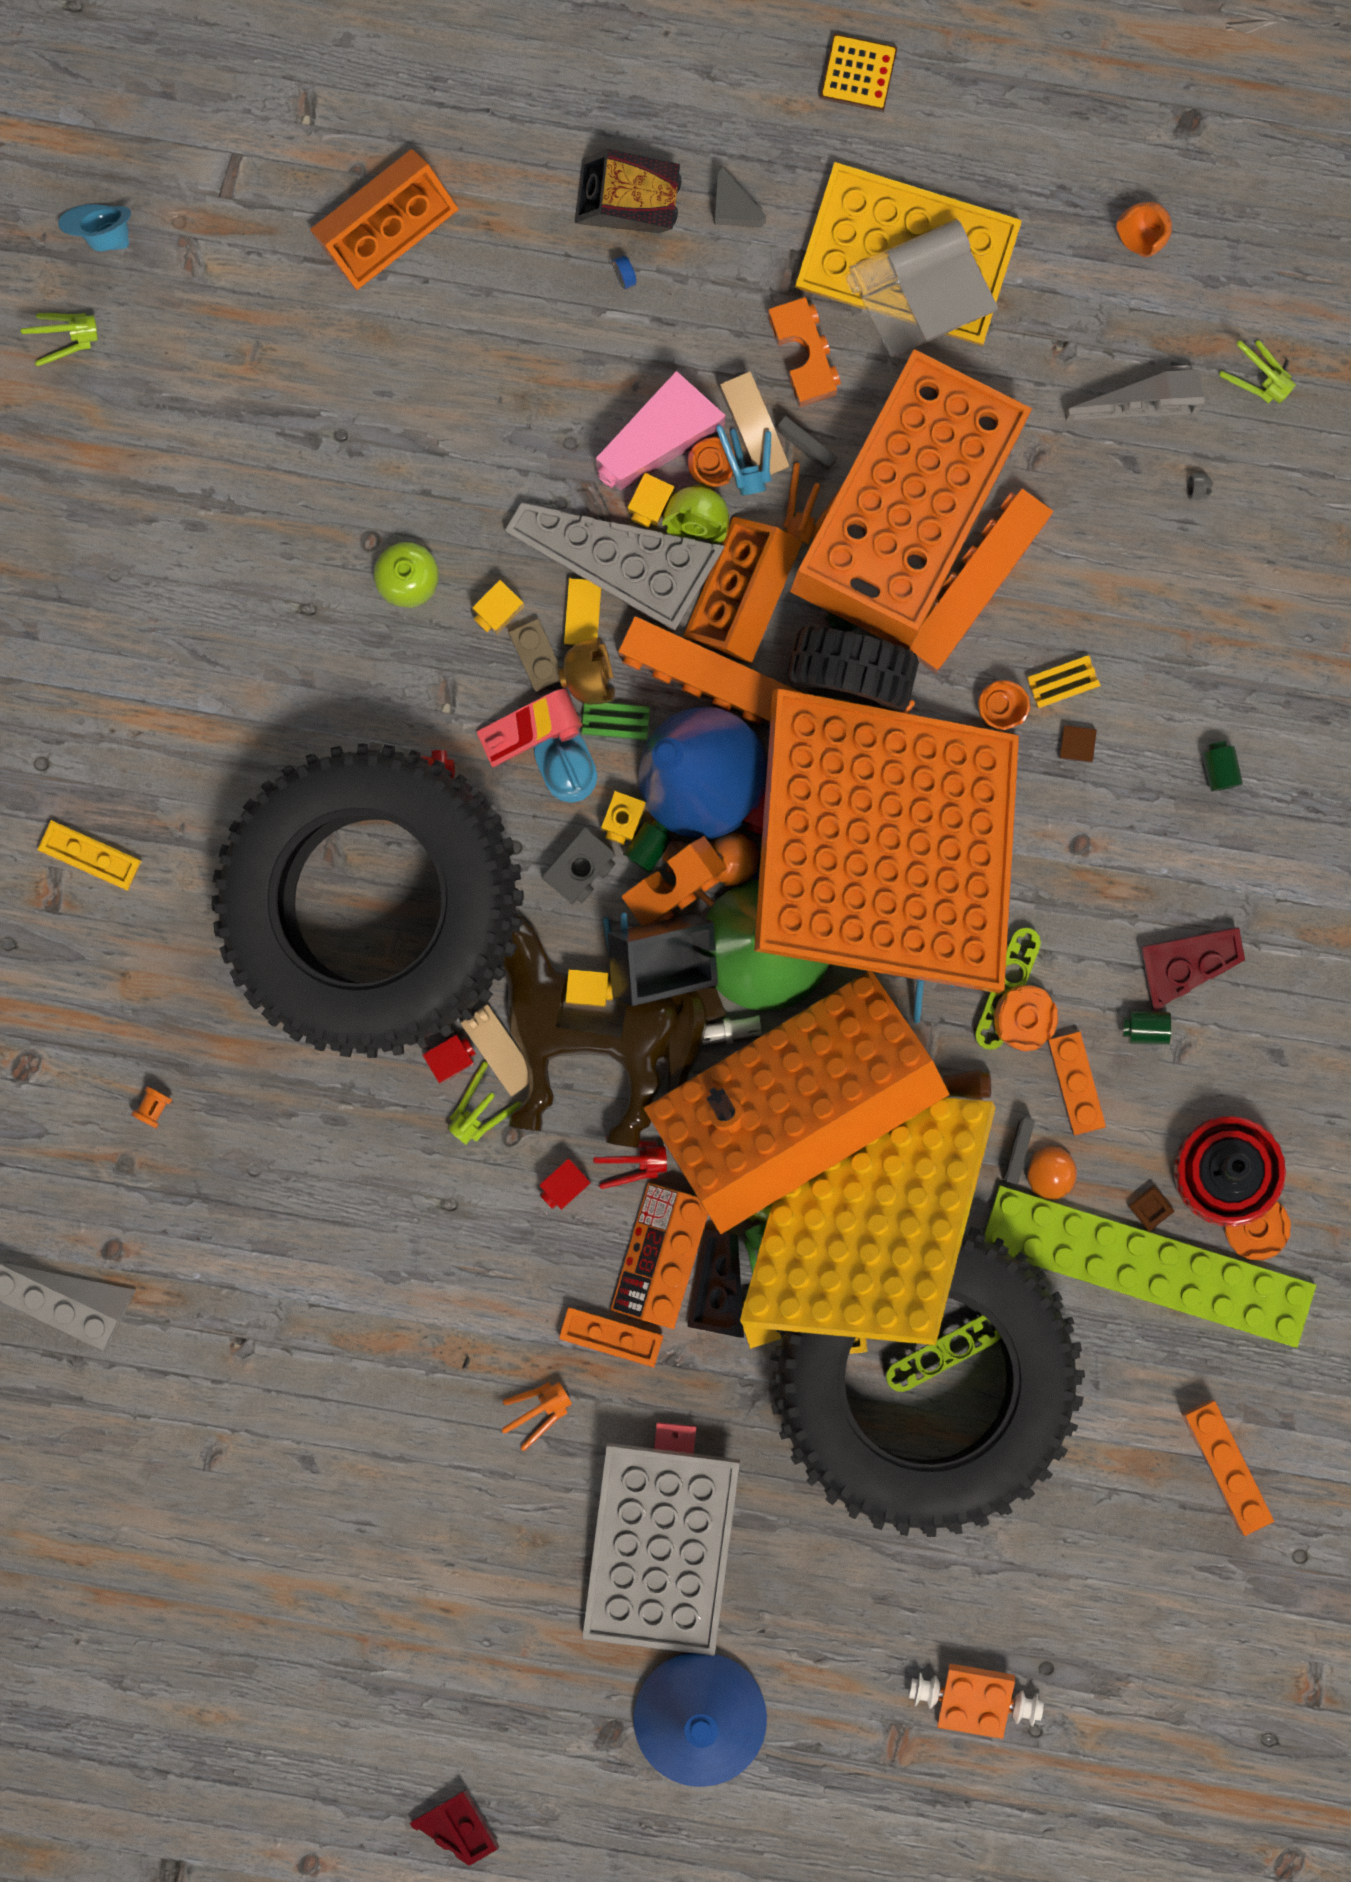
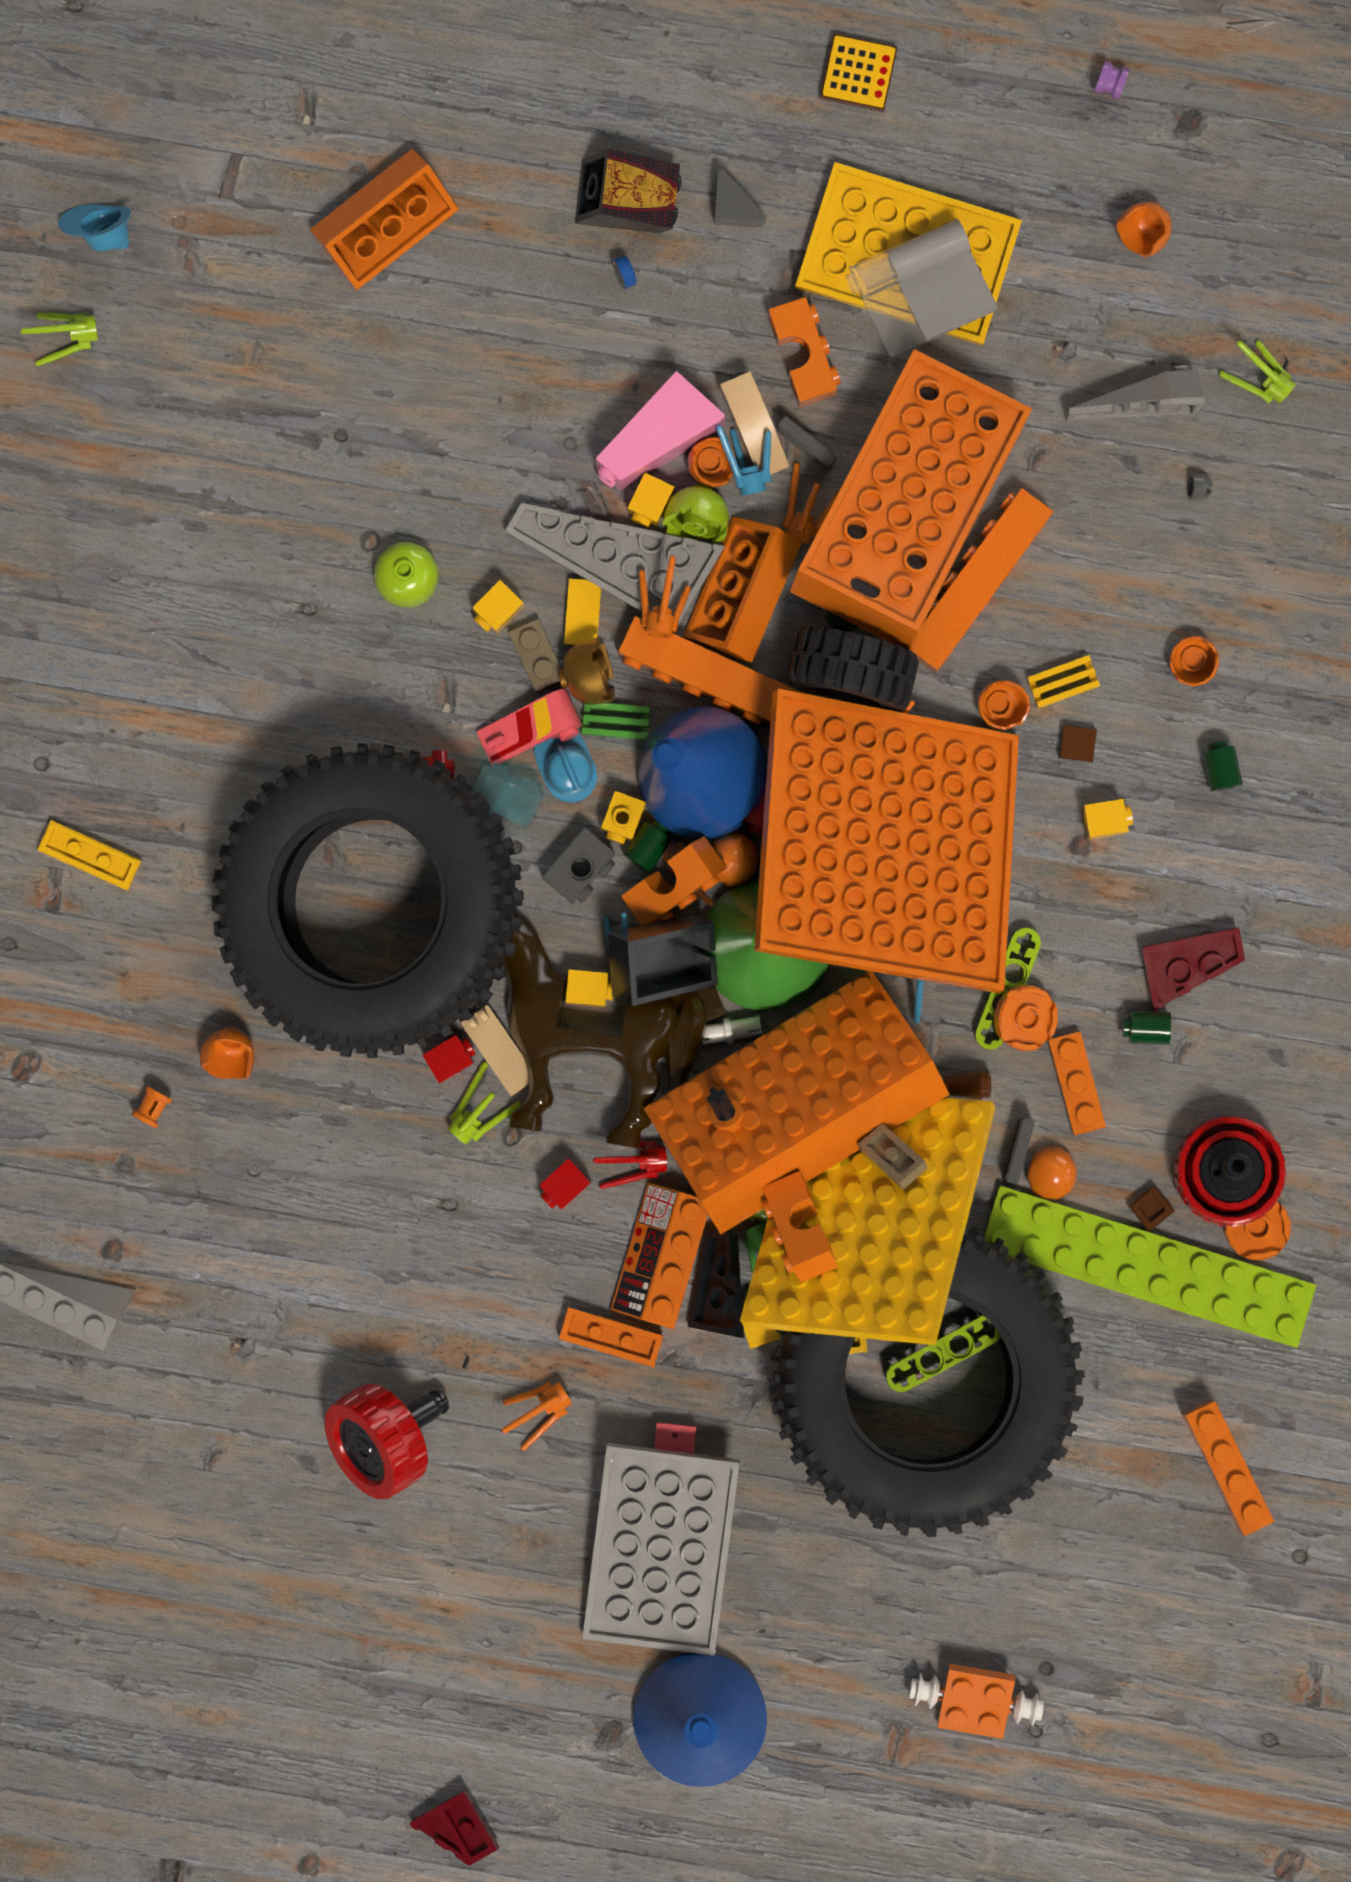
(228, 1054): none -> orange hair
(381, 1438): none -> red wheel
(508, 796): none -> clear light blue brick
(660, 621): none -> orange plant
(808, 1249): none -> orange arch
(892, 1156): none -> dark tan plate
(1106, 819): none -> yellow brick
(1111, 80): none -> medium lavender wheel
(1194, 661): none -> orange hair

